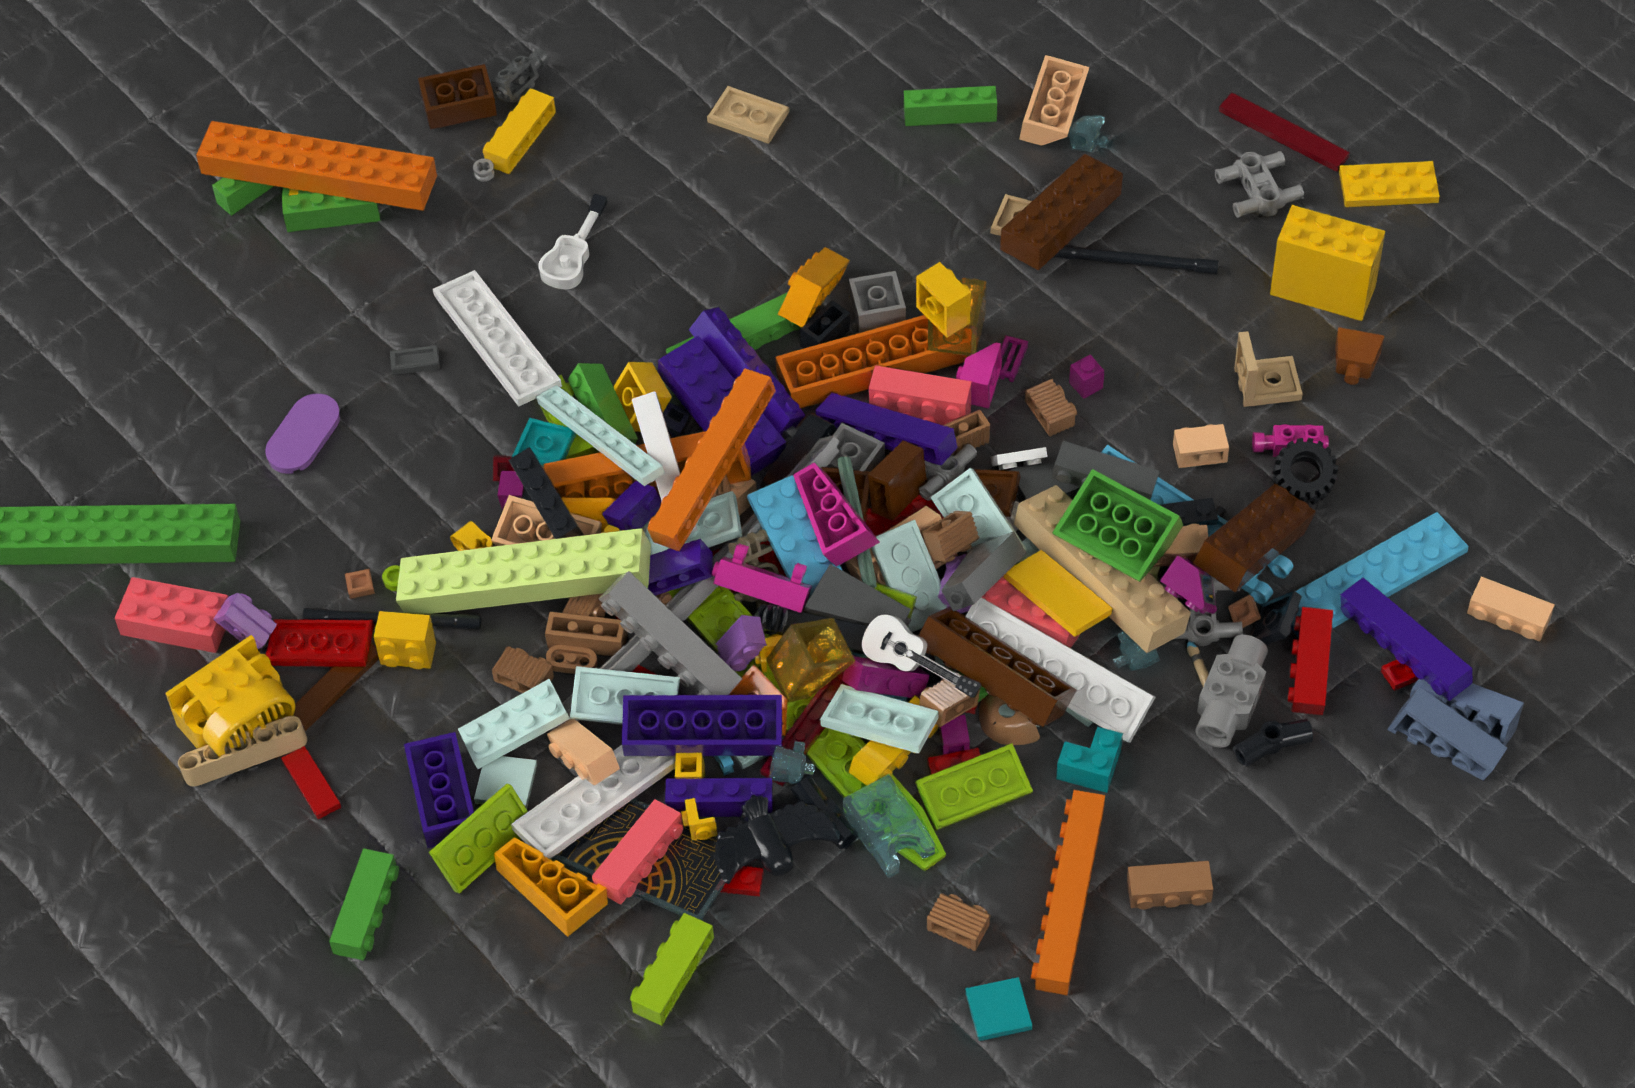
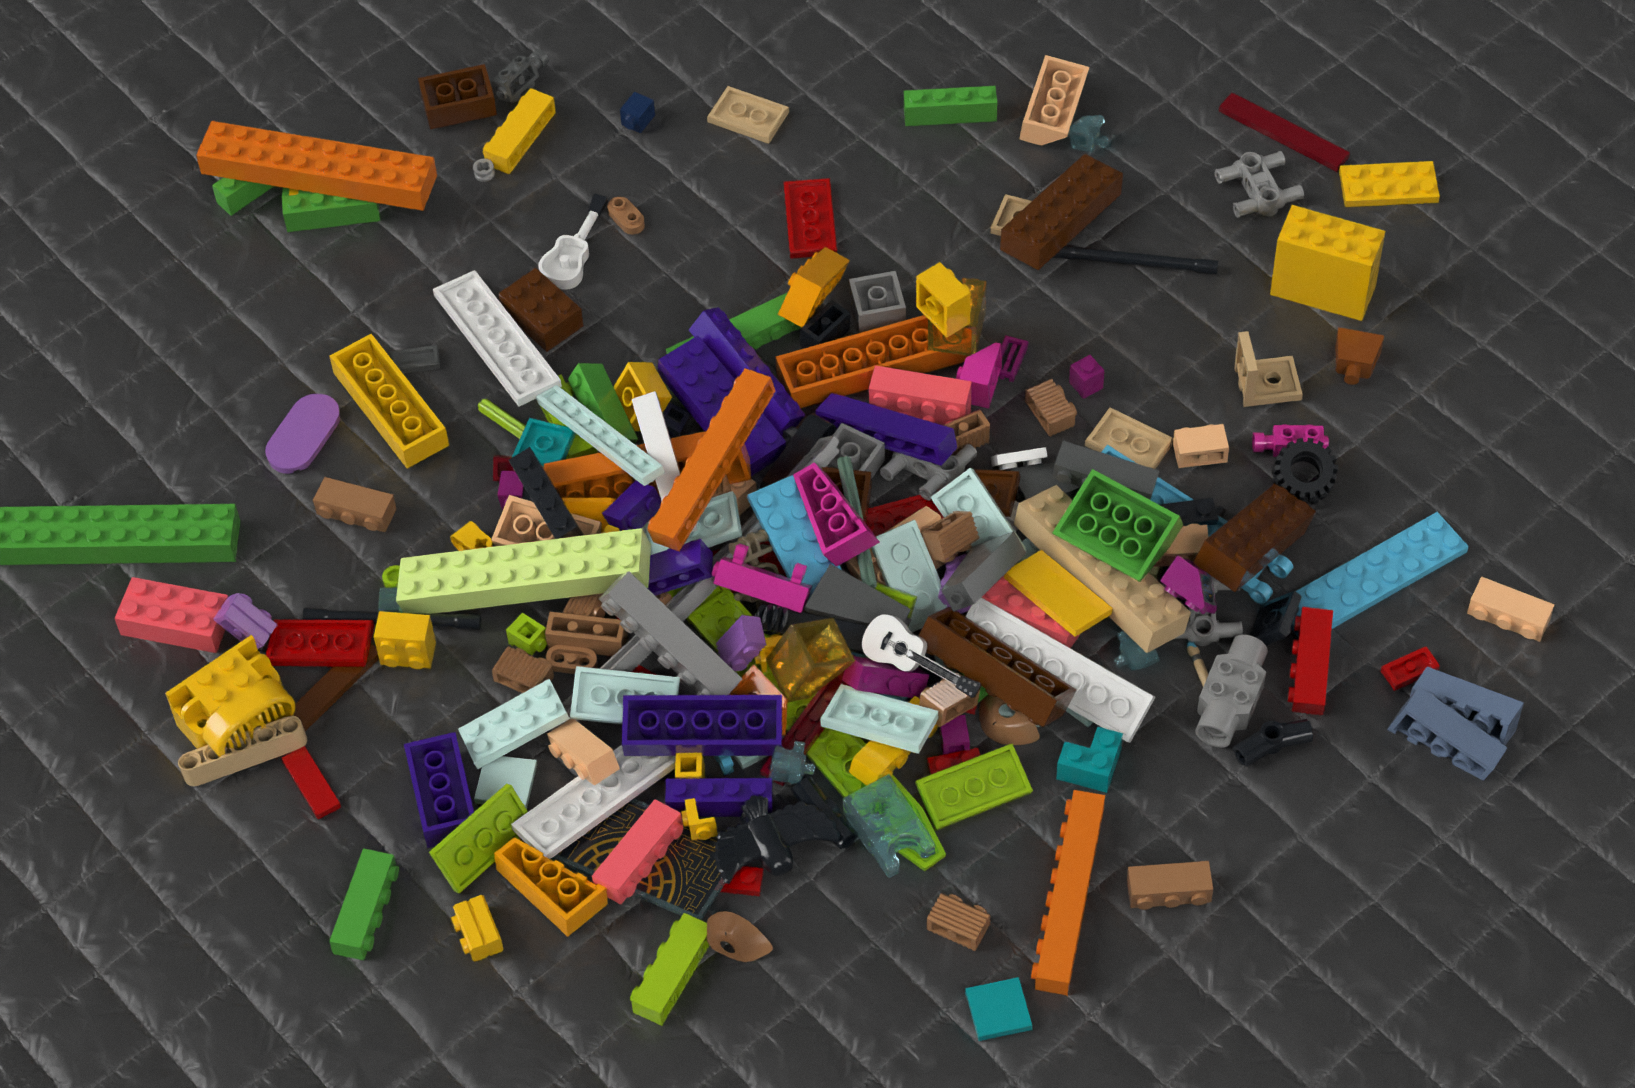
(354, 504): none -> medium nougat brick
(359, 583): nougat tile -> none
(387, 600): none -> clear light blue tile
(389, 401): none -> yellow brick
(477, 928): none -> yellow brick
(501, 417): none -> lime axle
(527, 634): none -> lime brick
(541, 309): none -> reddish brown brick
(622, 212): none -> medium nougat plate
(637, 112): none -> dark blue brick
(740, 933): none -> medium nougat piece
(809, 217): none -> red tile
(897, 480): reddish brown brick -> none
(1130, 438): none -> tan tile
(1245, 611): nougat tile -> none
(1406, 639): dark purple brick -> none

